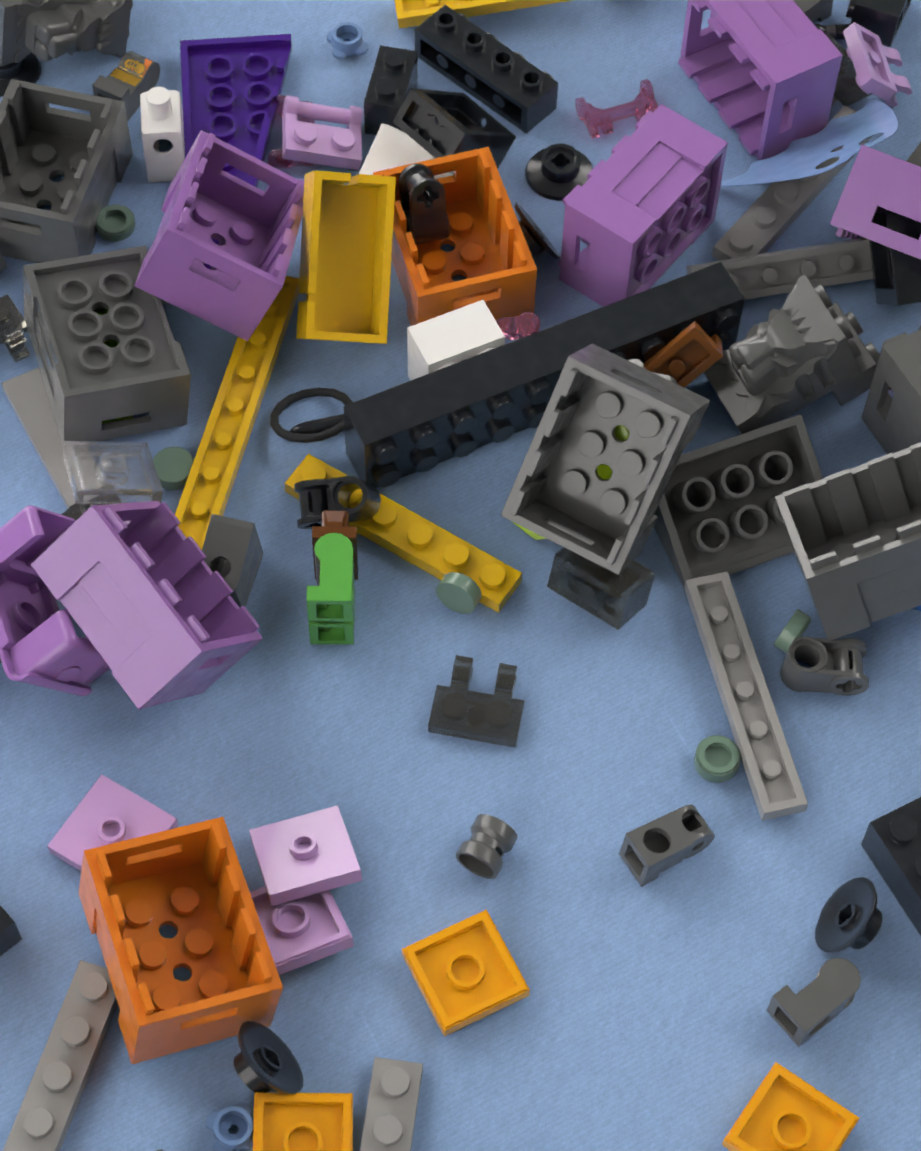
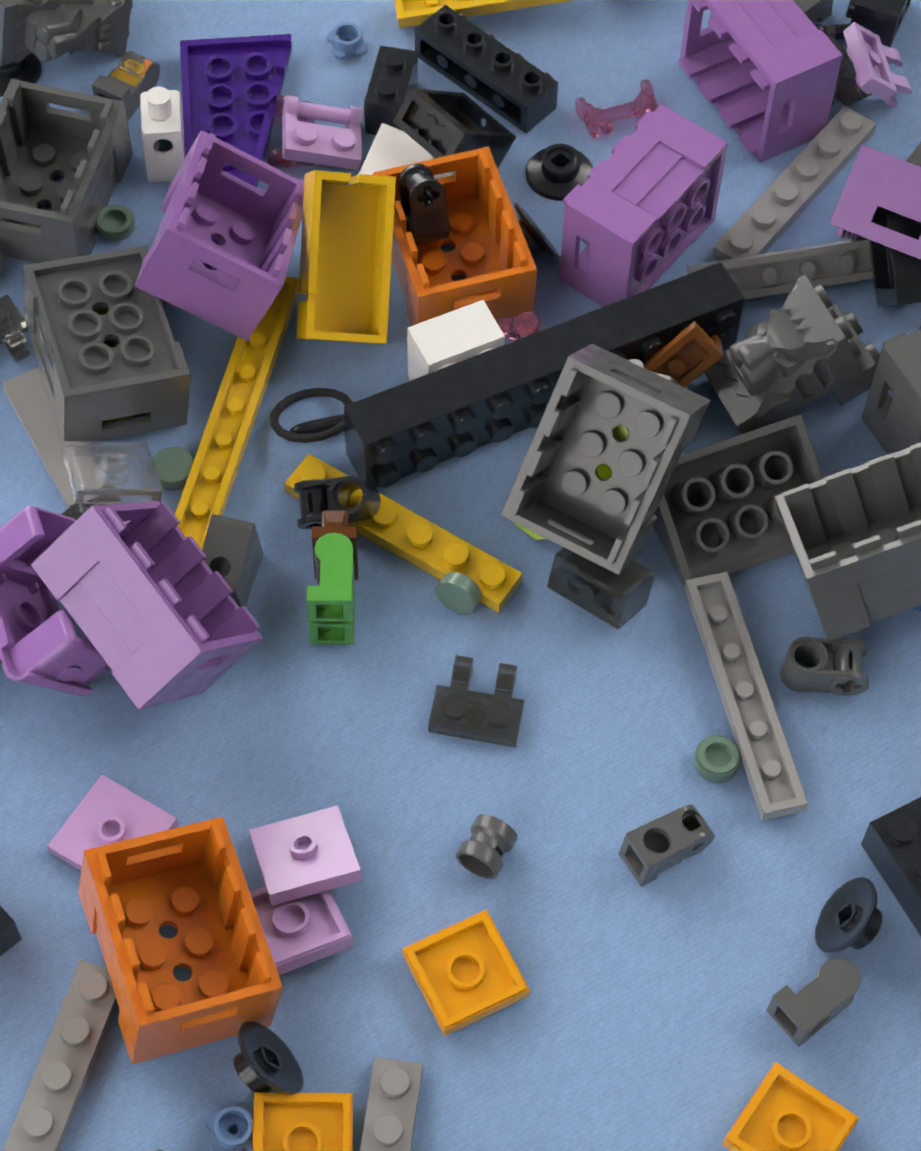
(793, 630): sand green tile -> none
(808, 152): medium blue piece -> none

